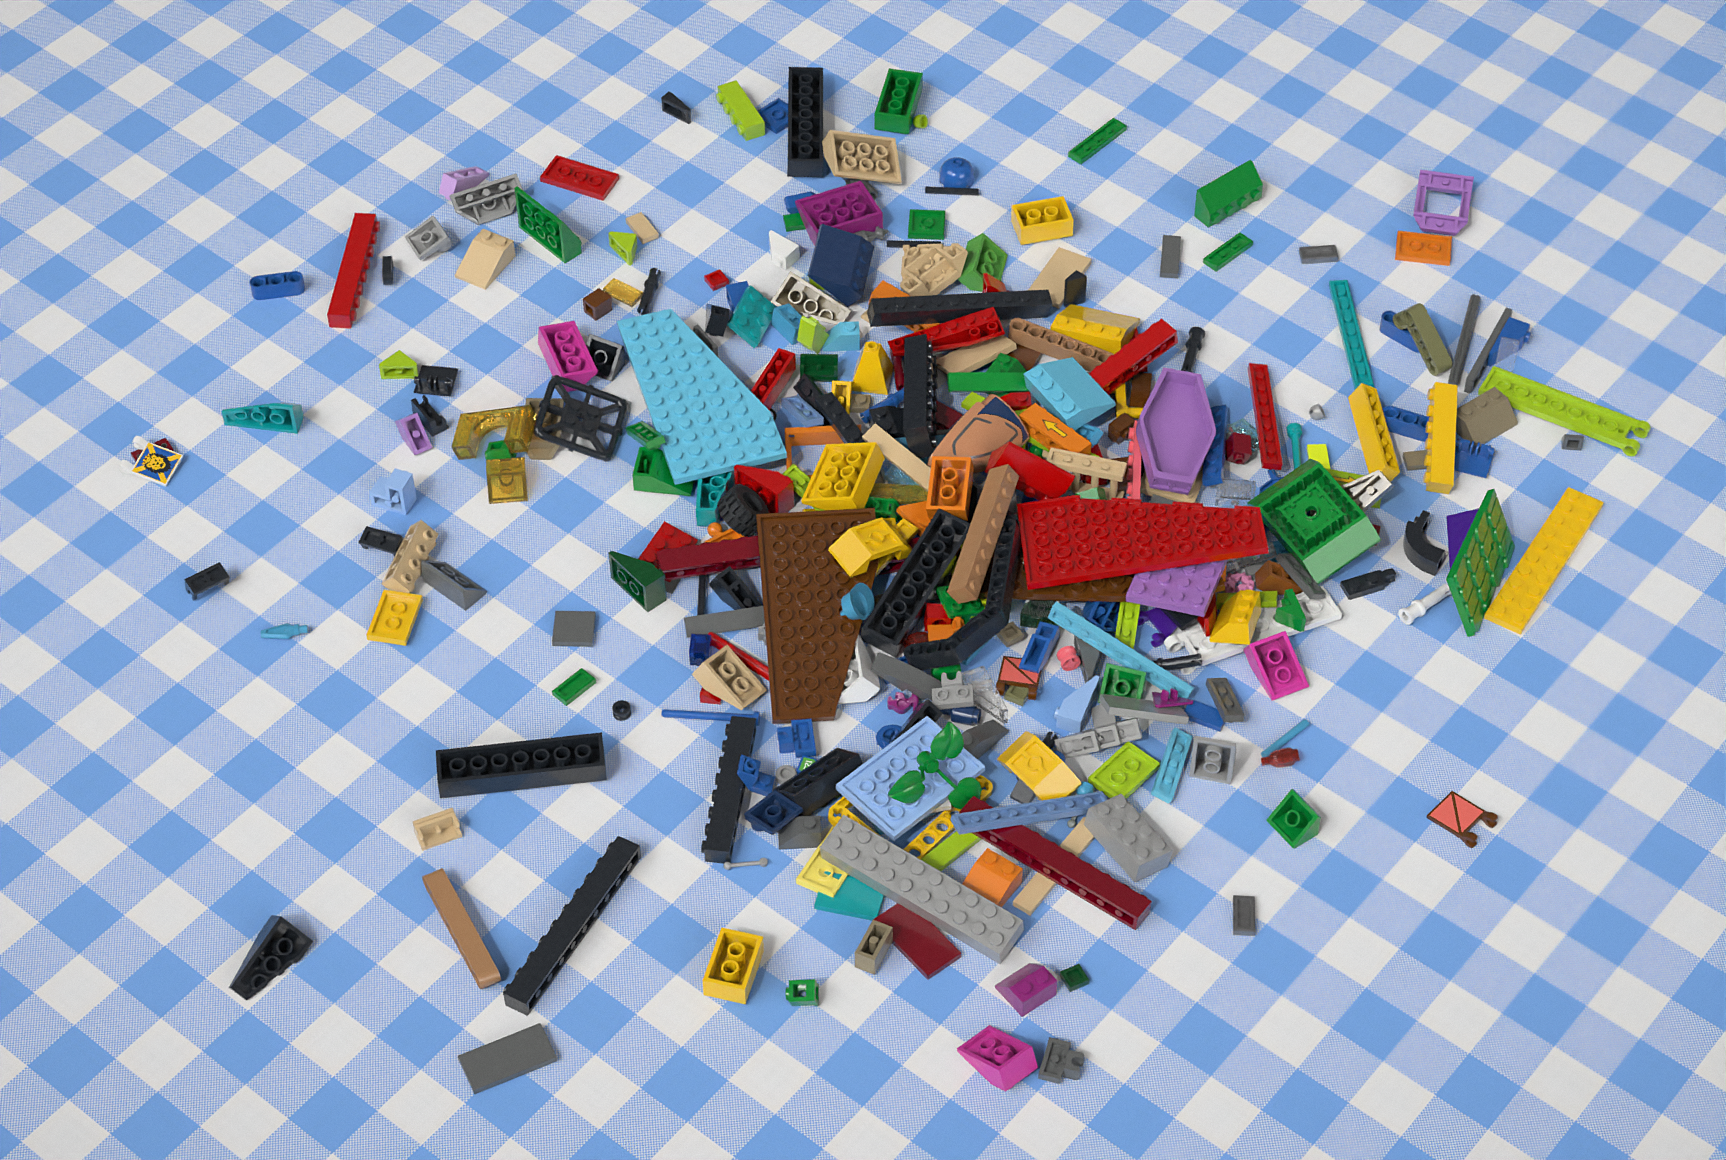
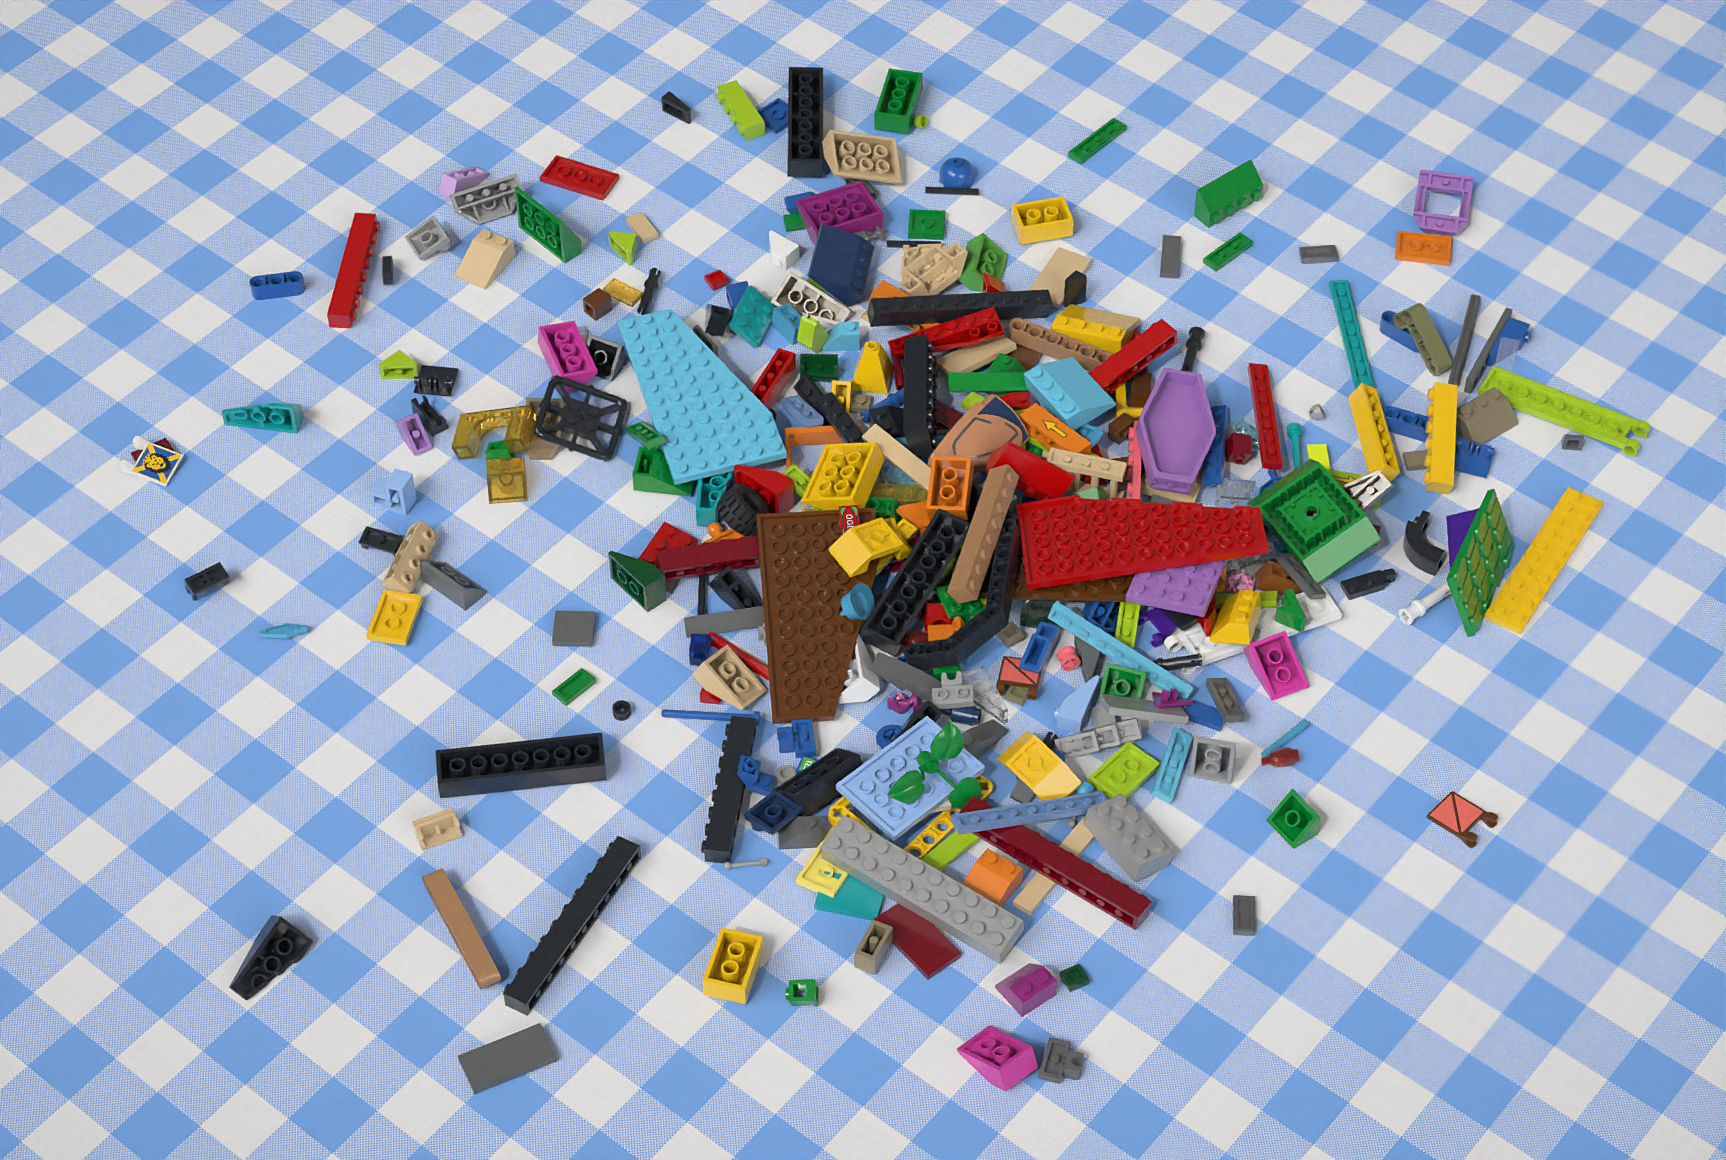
(848, 517): none -> tile

